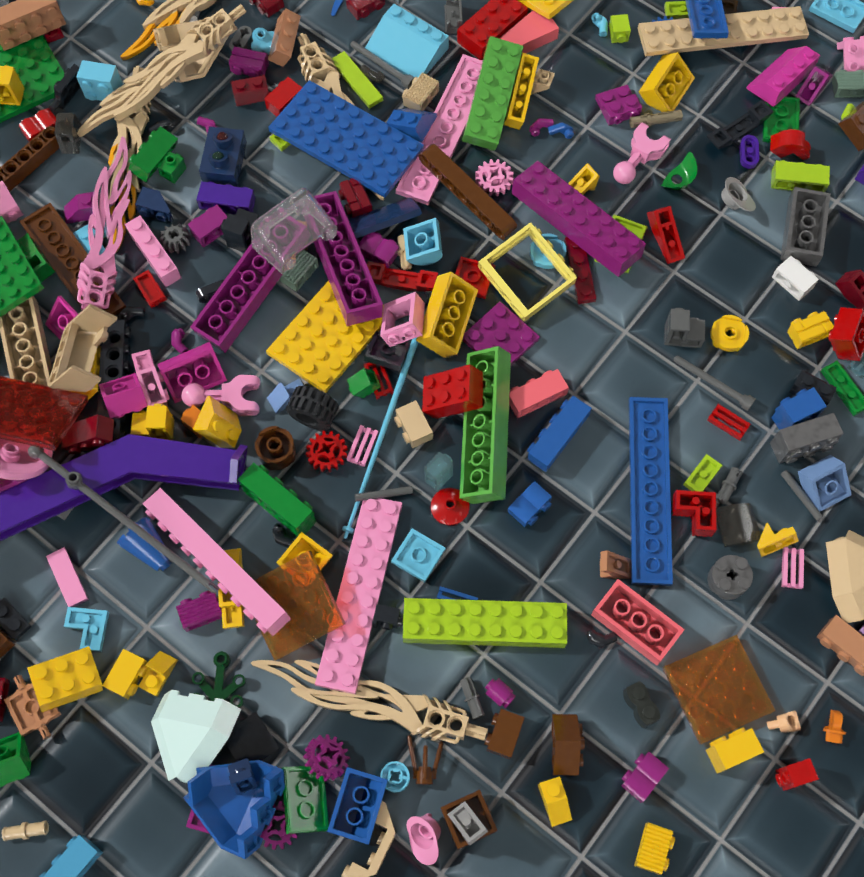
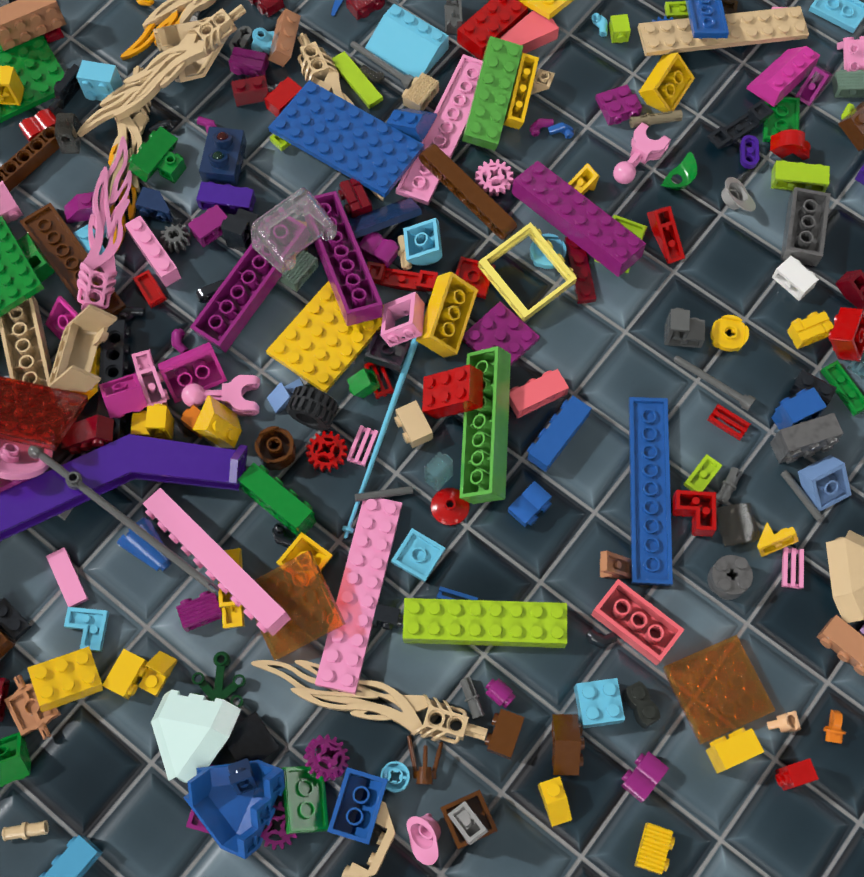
(599, 703): none -> medium azure brick

